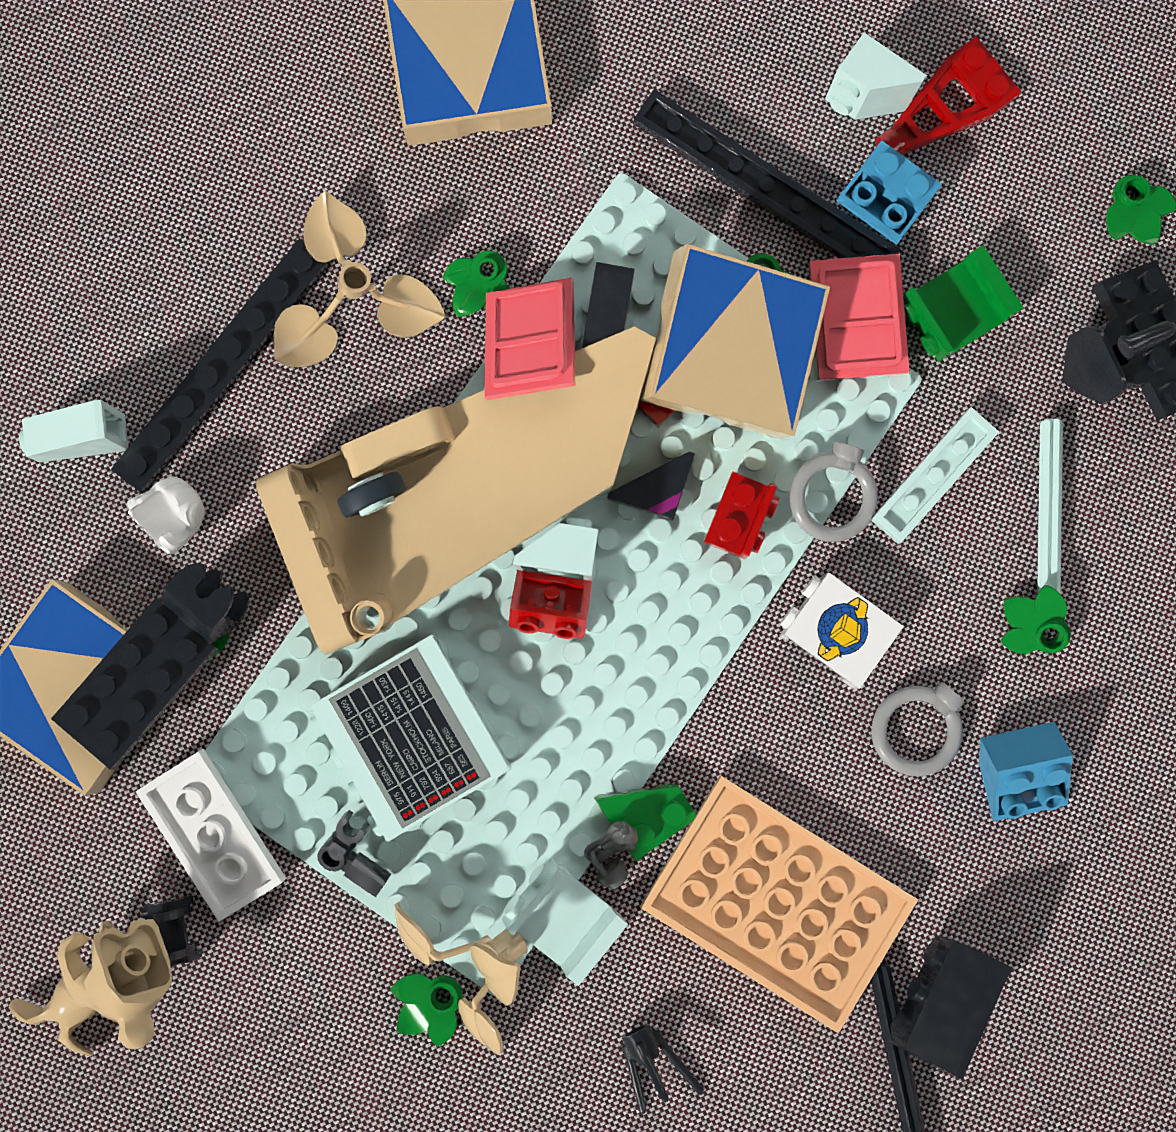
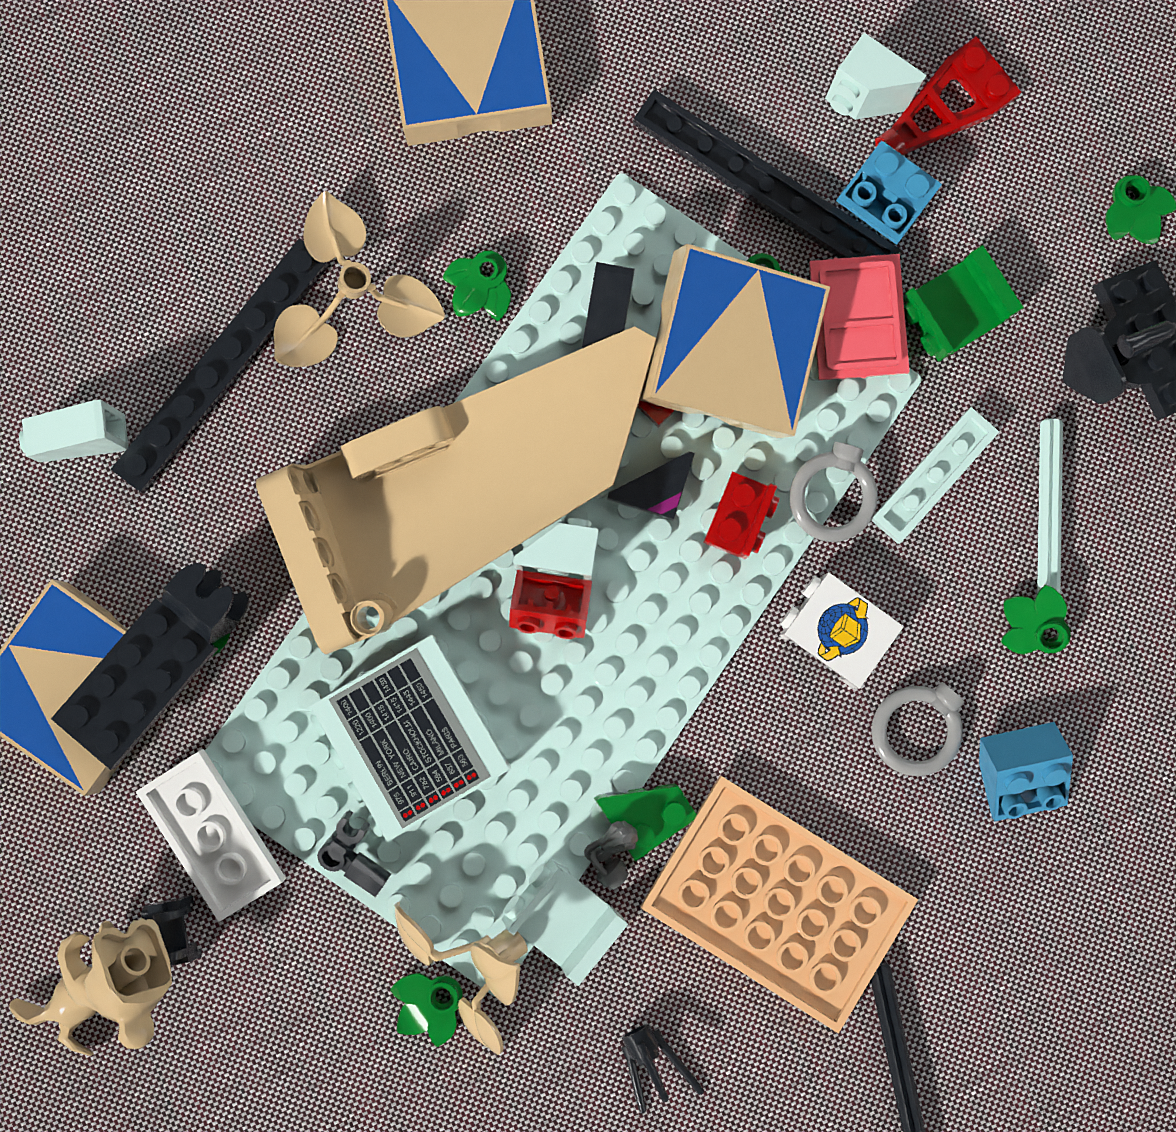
(168, 513): white hair -> none
(371, 494): black wheel -> none
(530, 339): coral piece -> none
(949, 1005): black slope -> none

